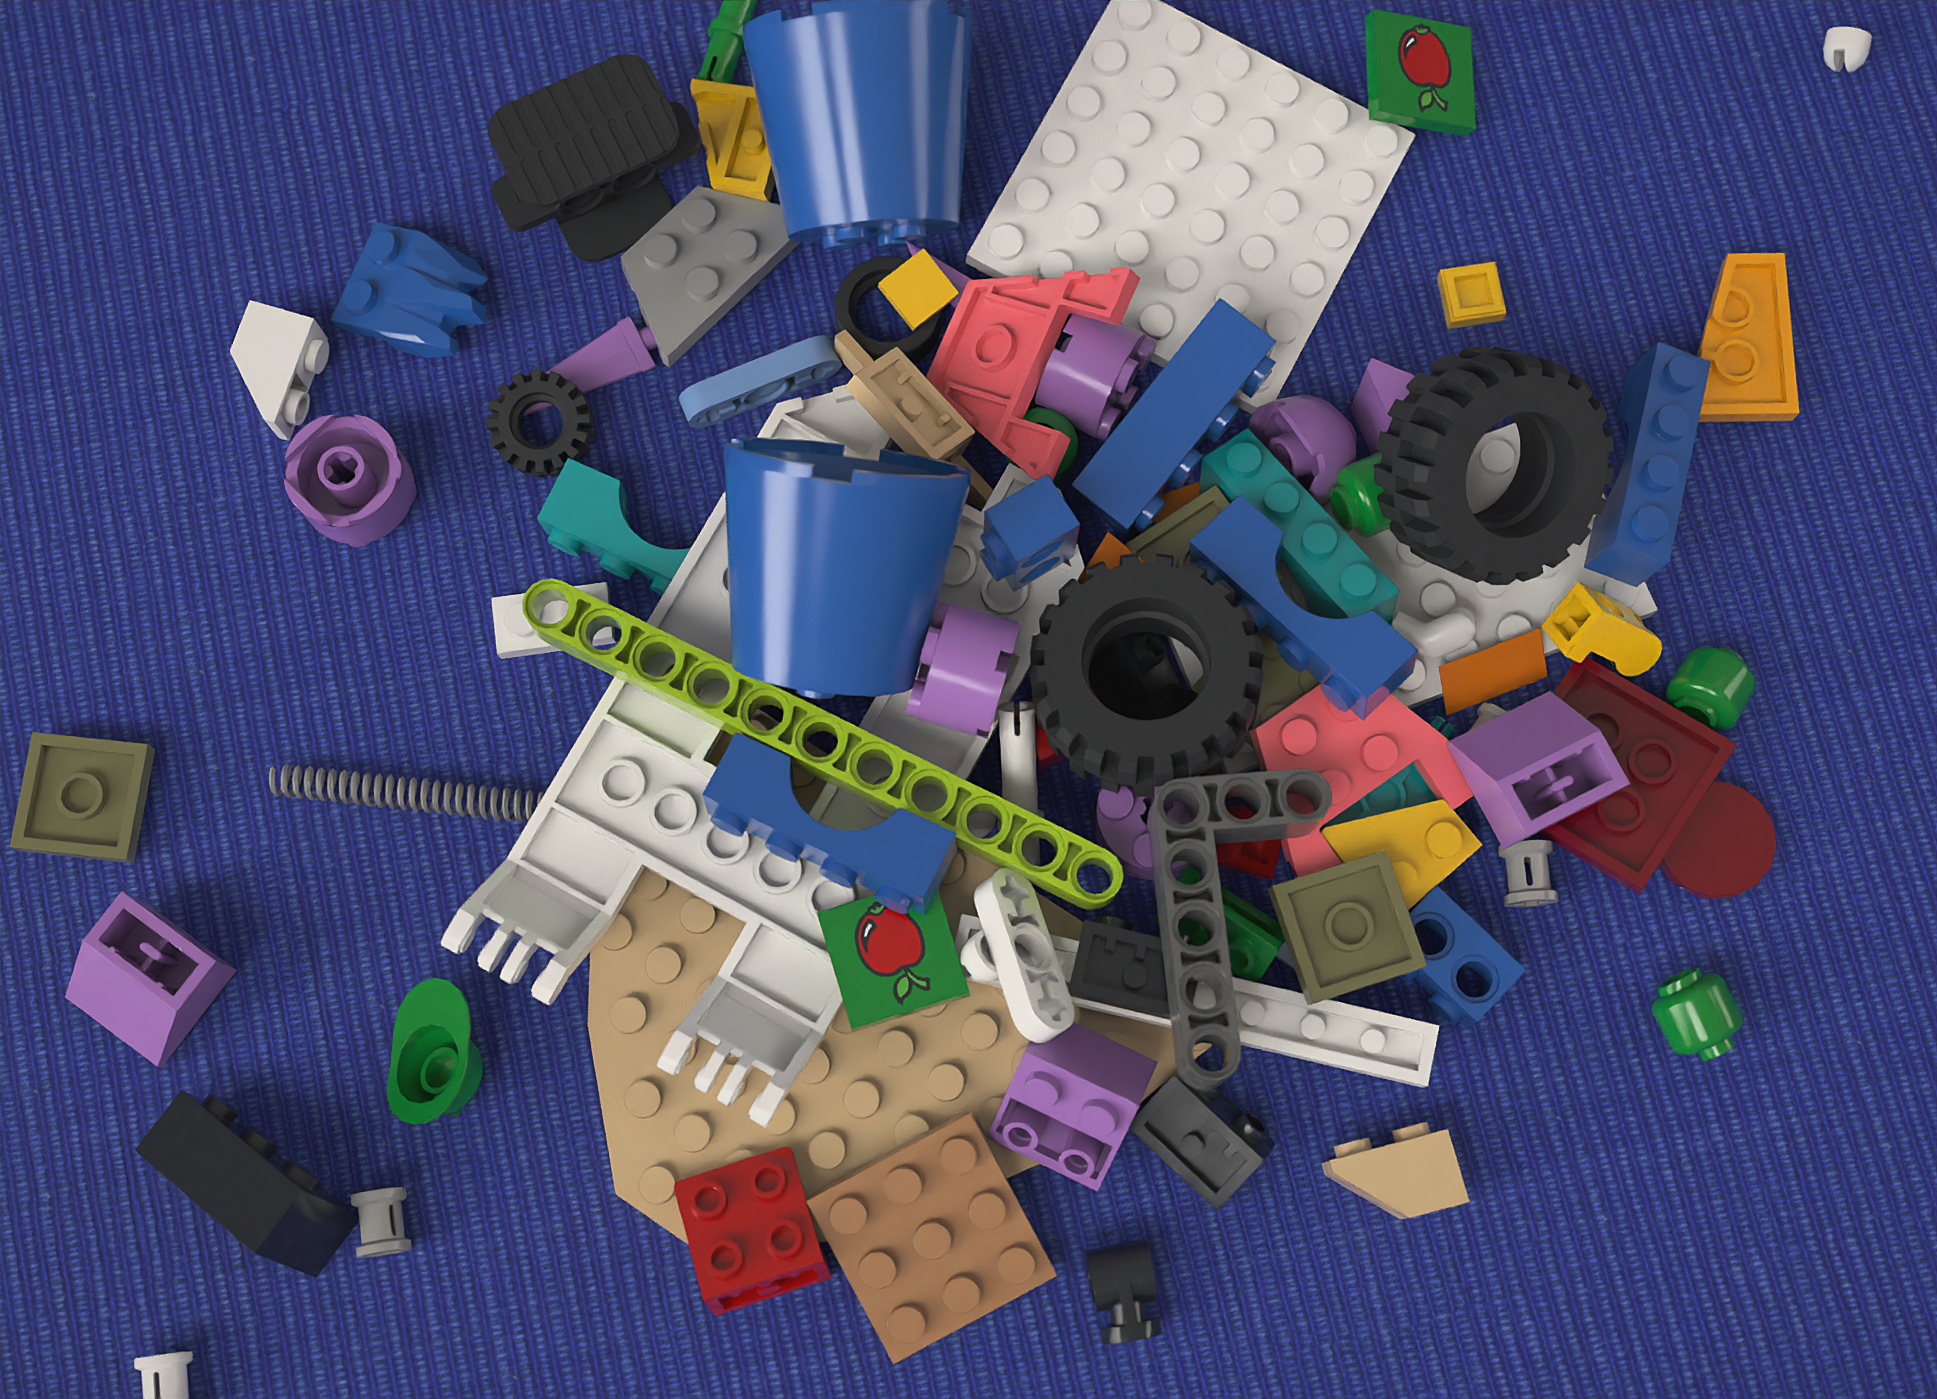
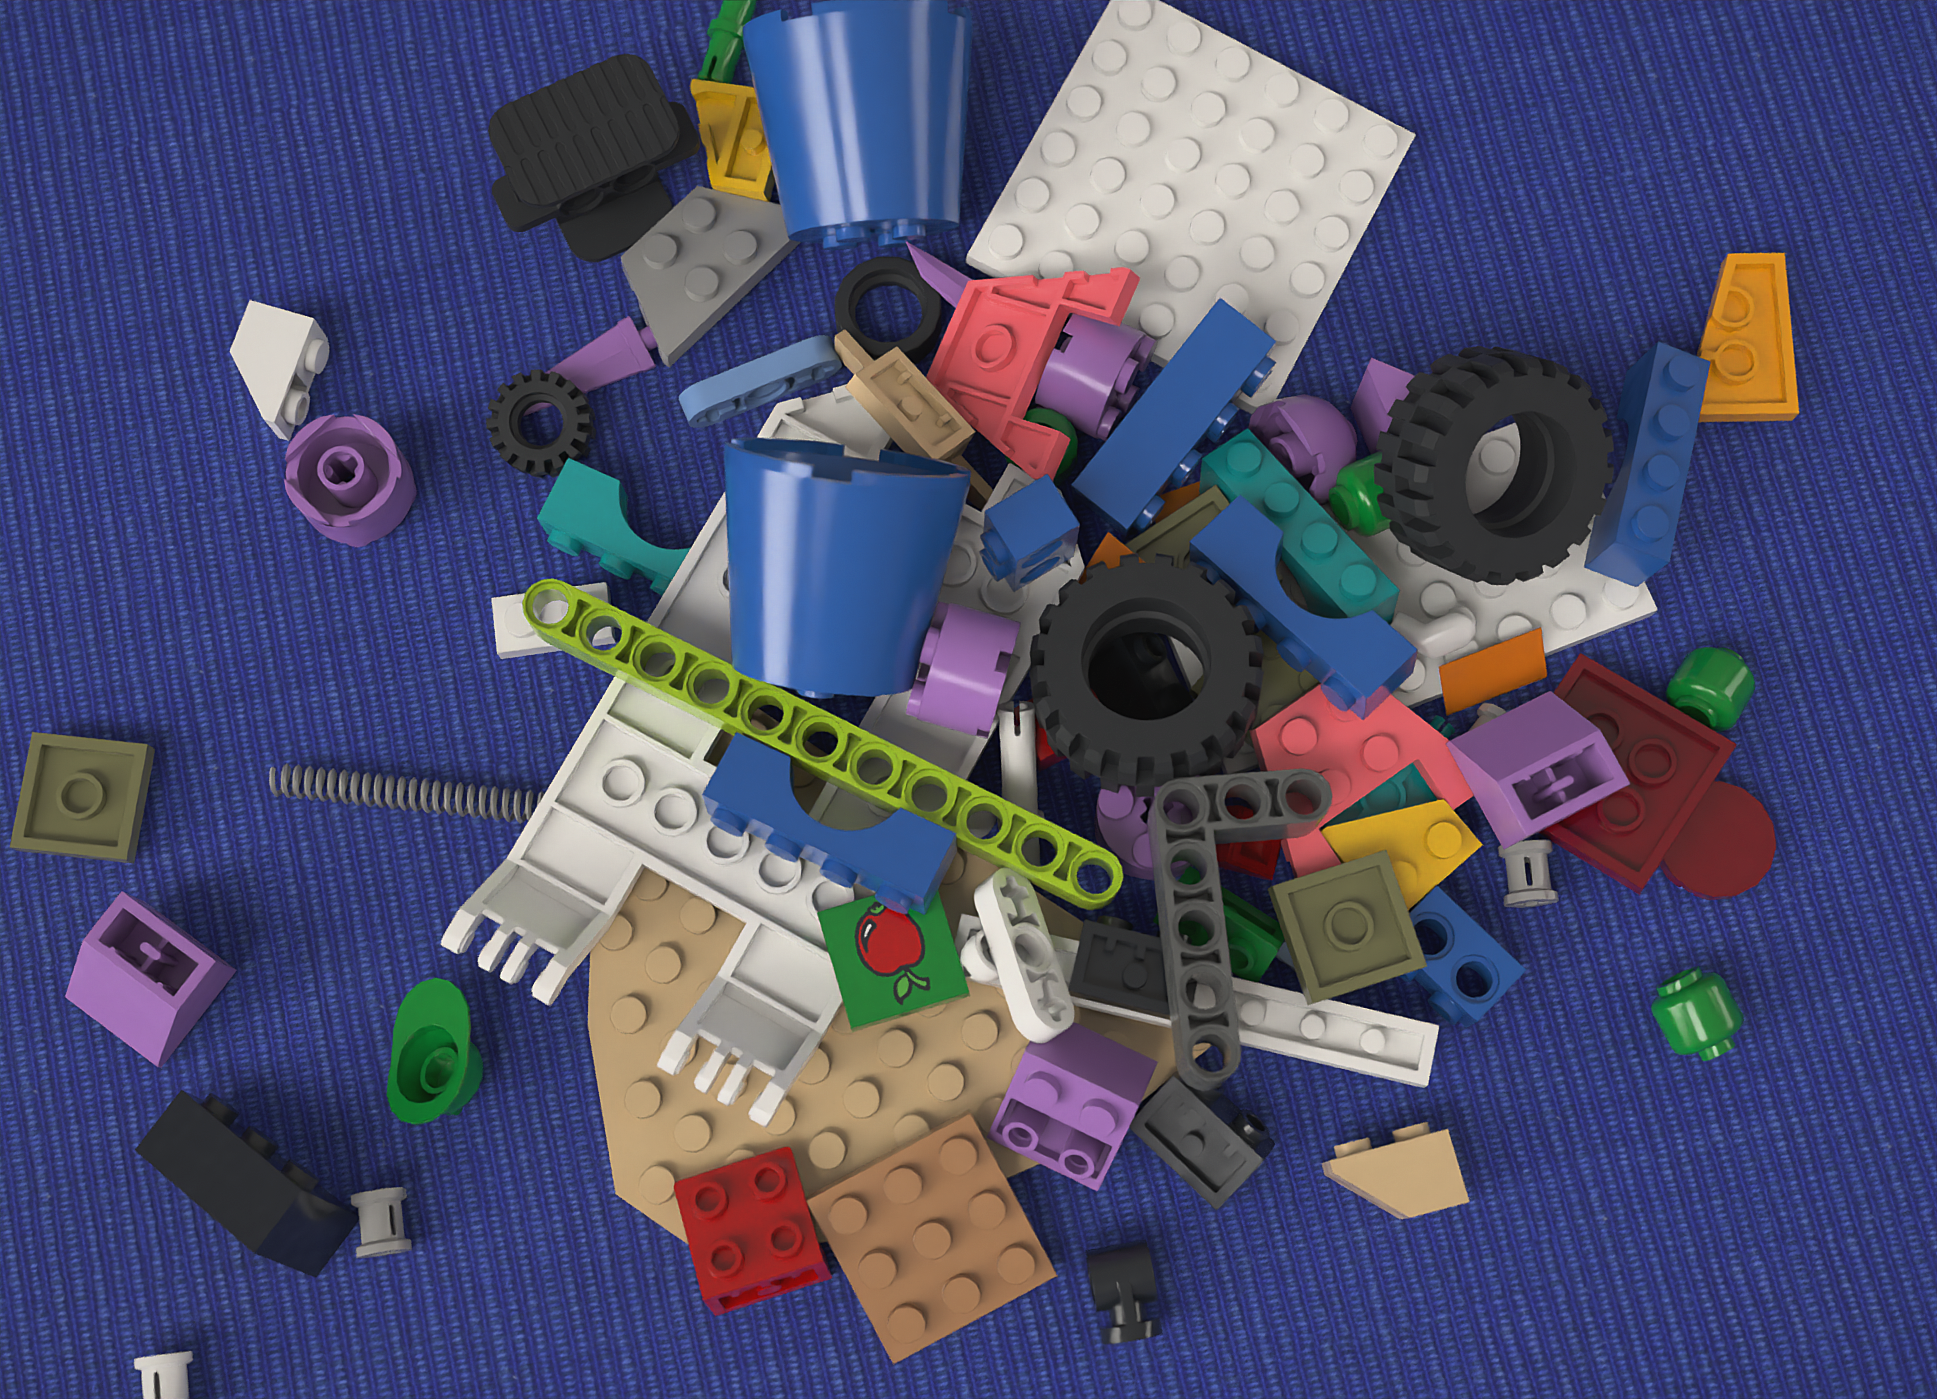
(411, 292): blue plate -> none
(918, 289): yellow tile -> none
(1419, 73): green tile -> none
(1471, 295): yellow tile -> none
(1600, 624): yellow leg -> none
(1846, 46): white hinge -> none

